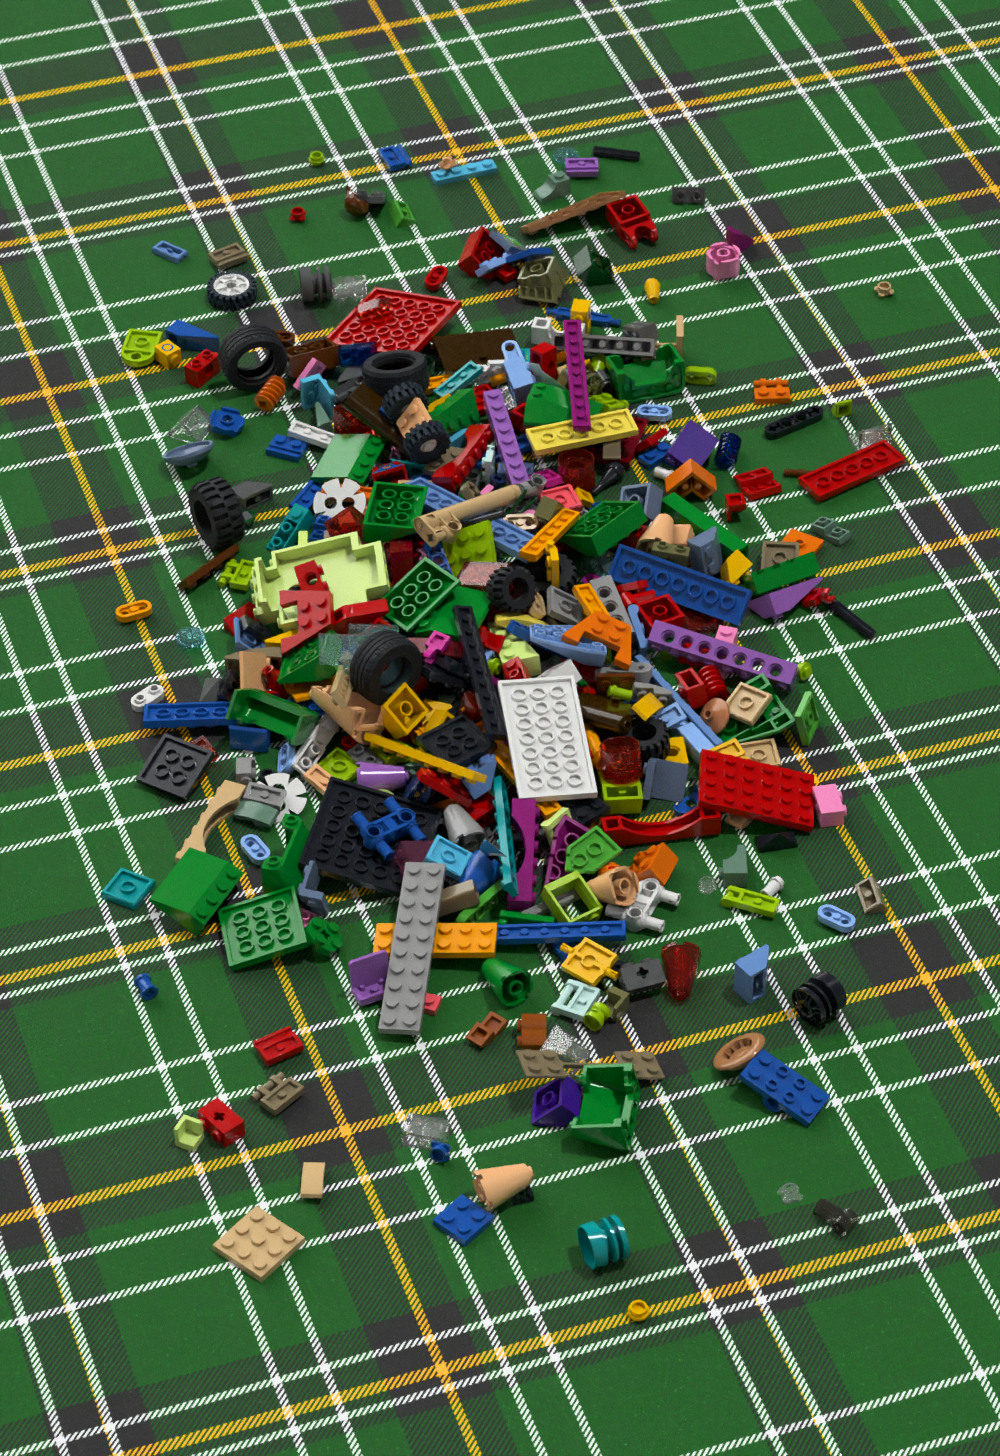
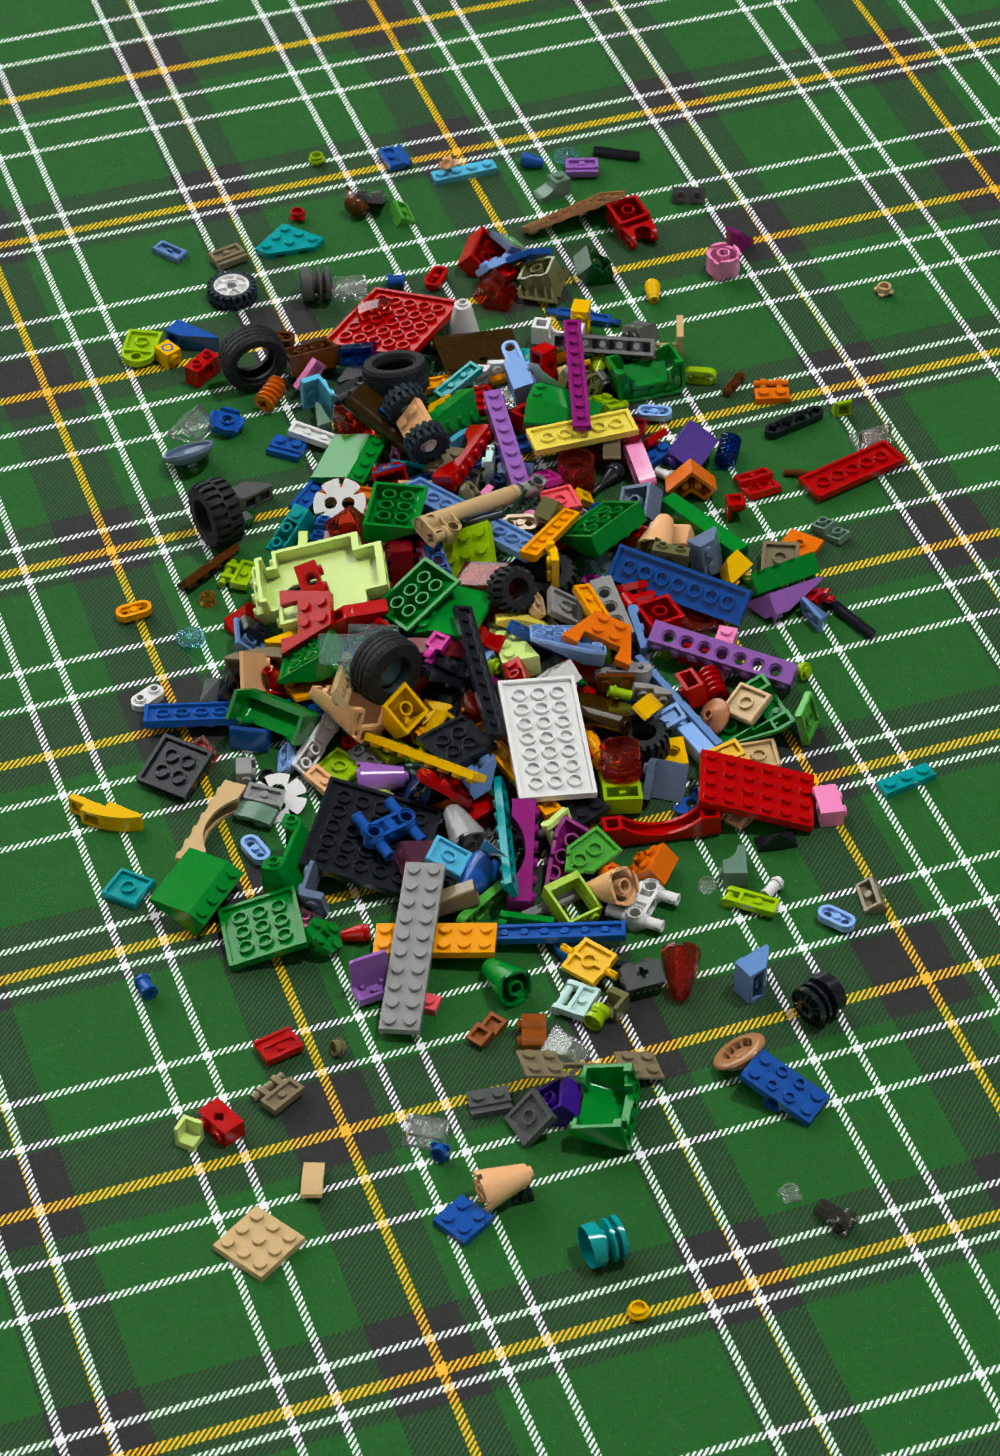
(108, 817): none -> yellow slope
(207, 599): none -> clear orange bush
(288, 241): none -> teal plate
(337, 1047): none -> olive plate
(356, 933): none -> red cone
(395, 280): none -> blue bush
(462, 318): none -> white cone
(489, 1102): none -> dark grey plate
(495, 291): none -> clear red slope
(530, 160): none -> blue cone
(530, 1117): none -> dark grey plate
(639, 464): none -> bright pink beam
(732, 385): none -> reddish brown axle
(813, 614): none -> medium blue slope
(906, 780): none -> teal plate

